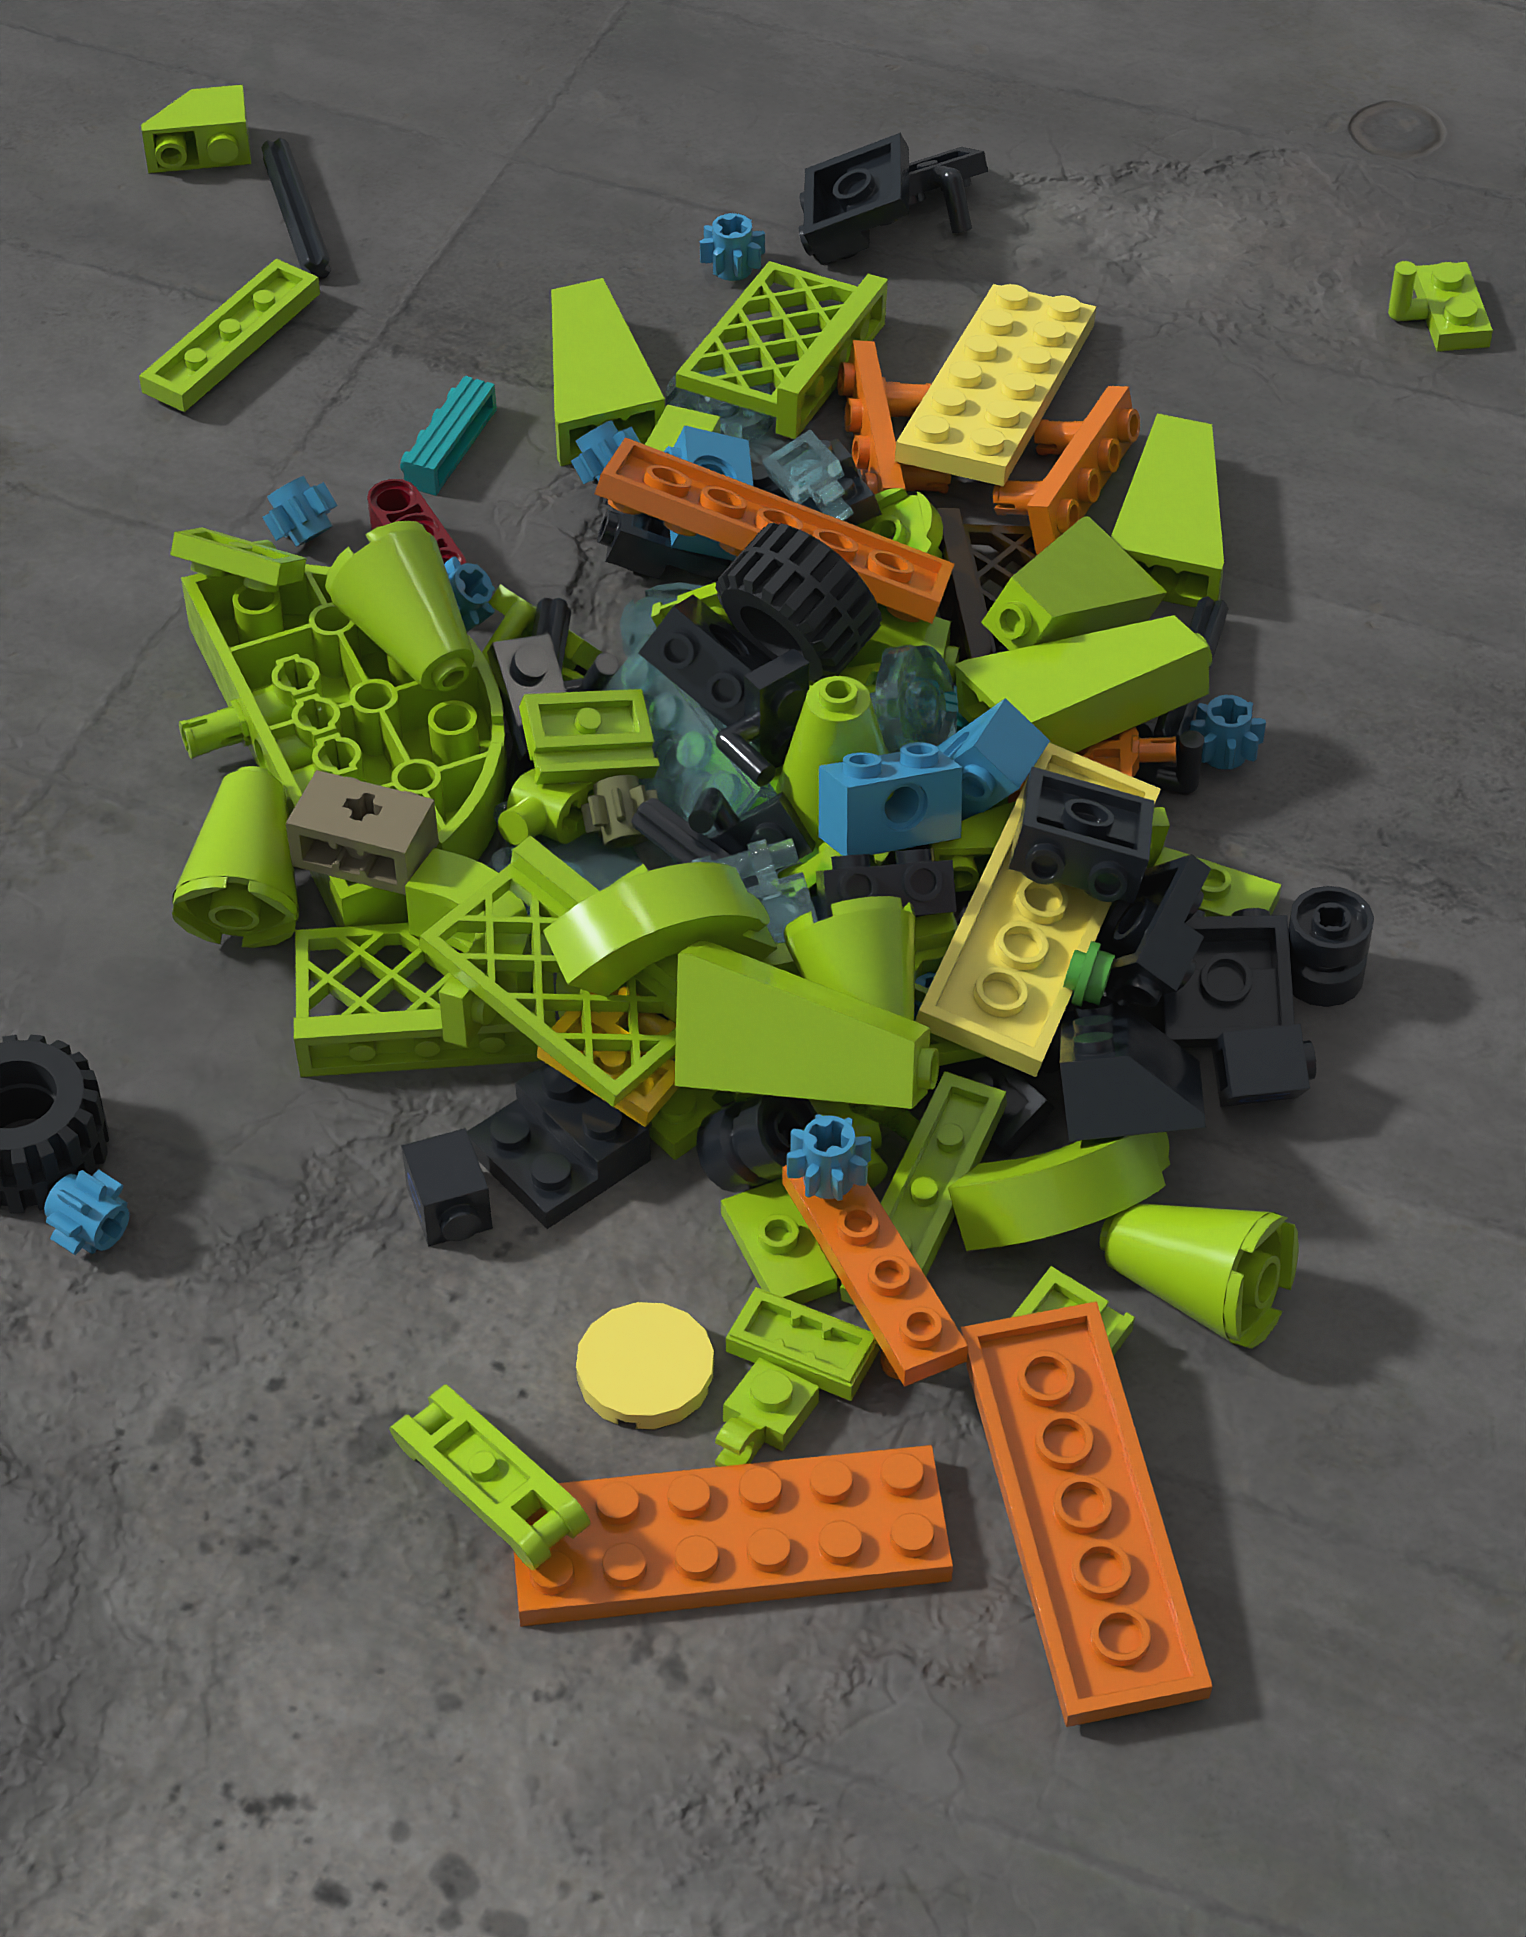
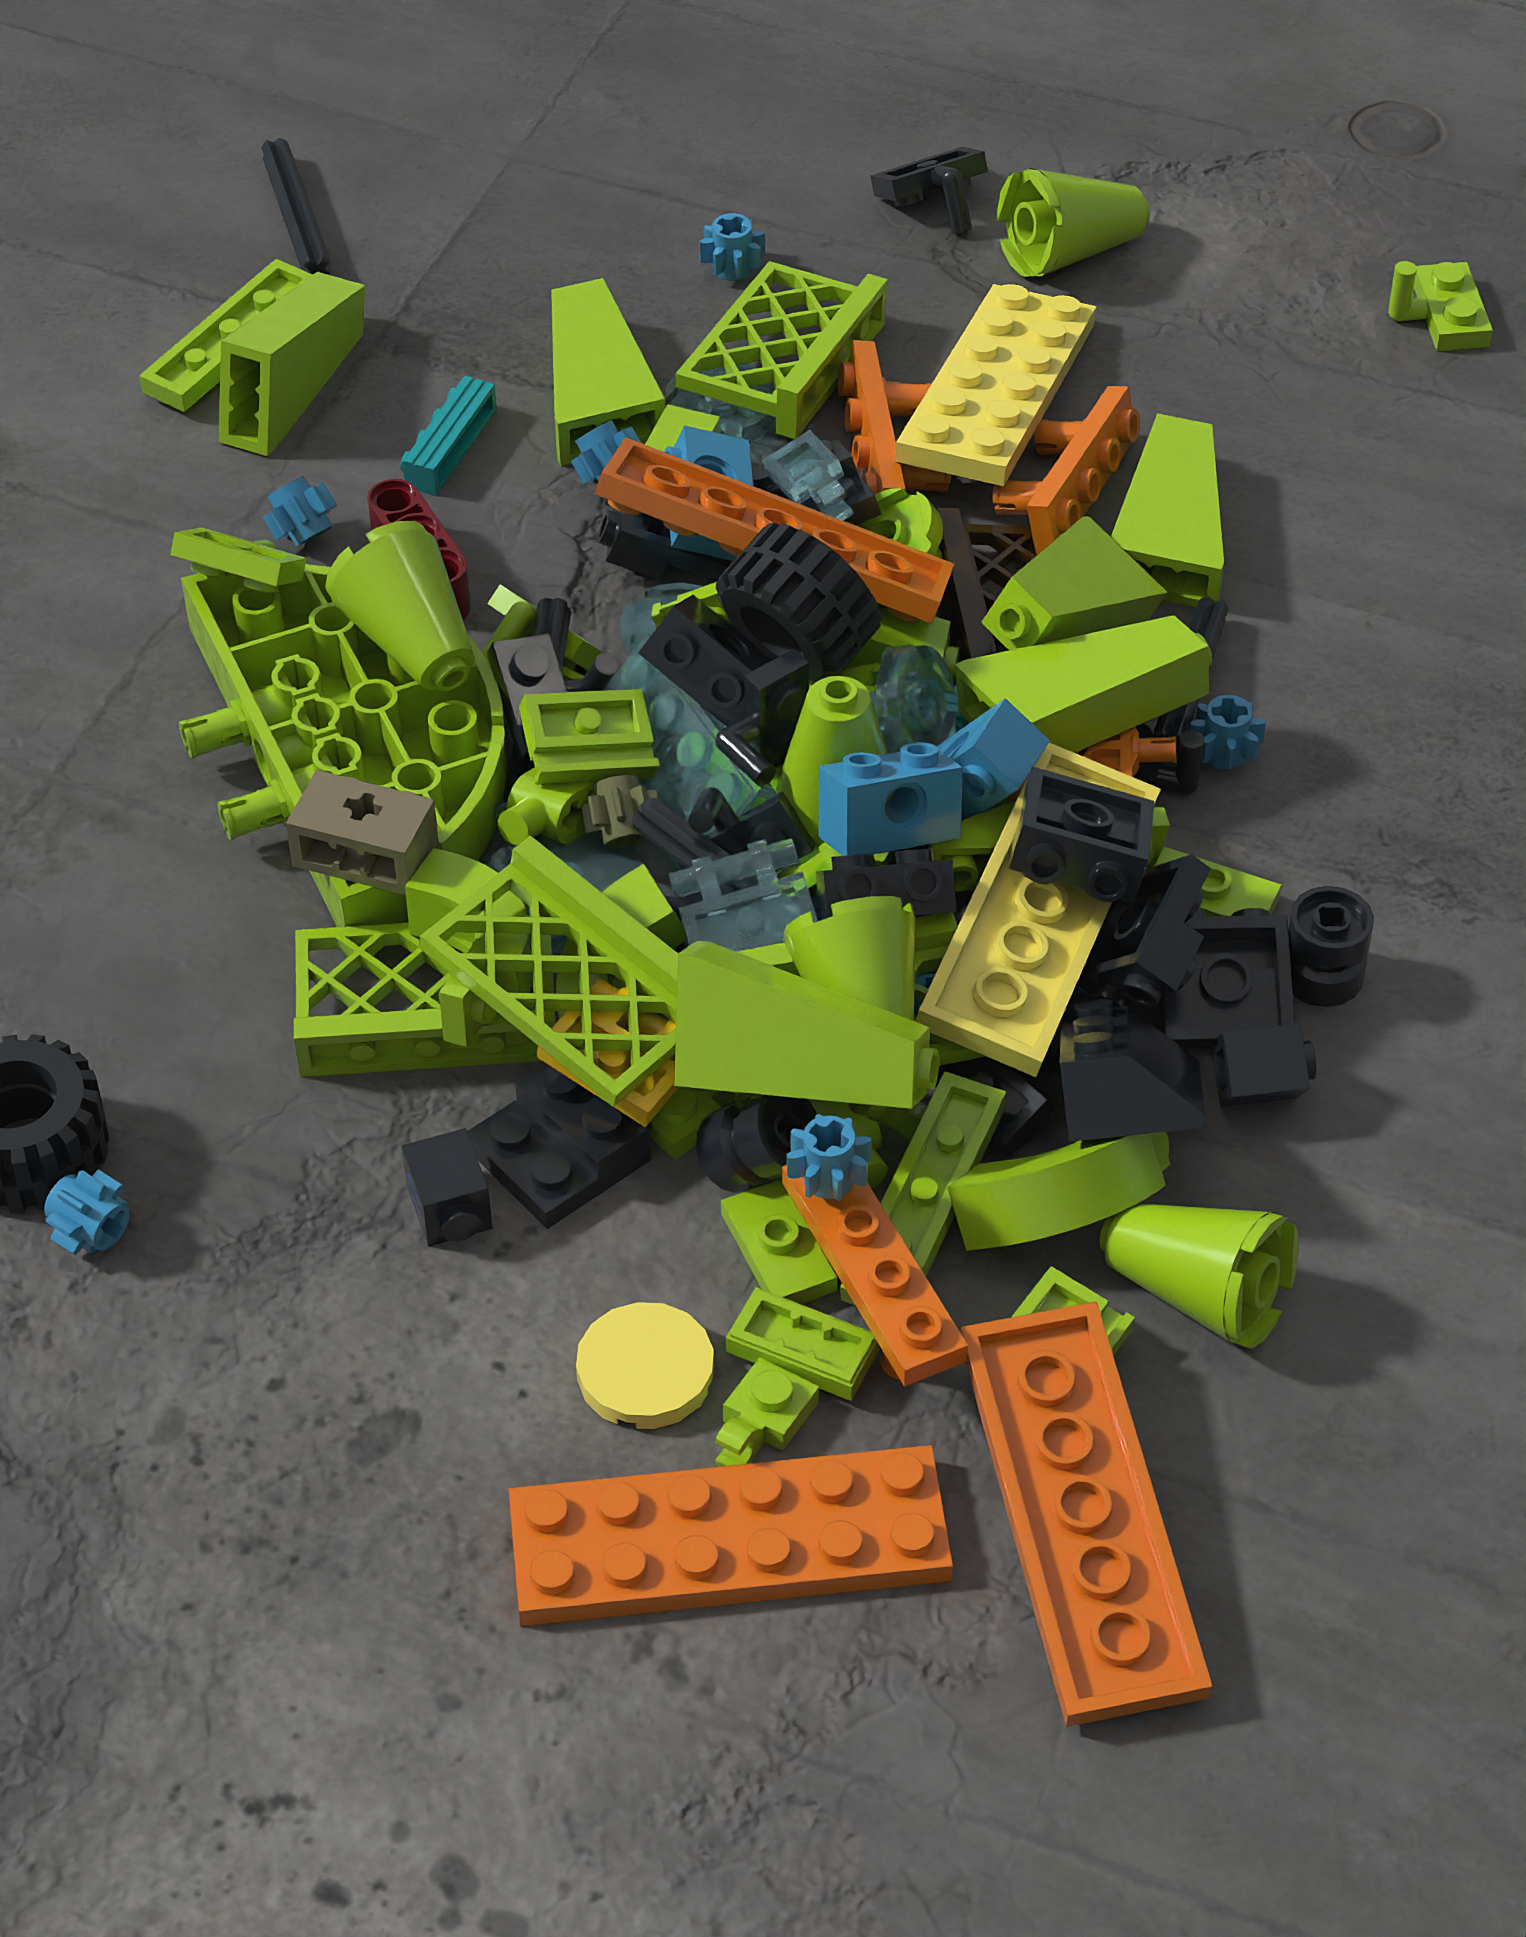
(199, 131): lime slope -> none
(241, 866): lime cone -> none
(284, 359): none -> lime slope
(472, 591): dark azure gear -> none
(490, 1475): lime plate -> none
(653, 917): lime arch -> none
(852, 196): black plate -> none
(1065, 219): none -> lime cone
(1089, 974): bright green plate -> none

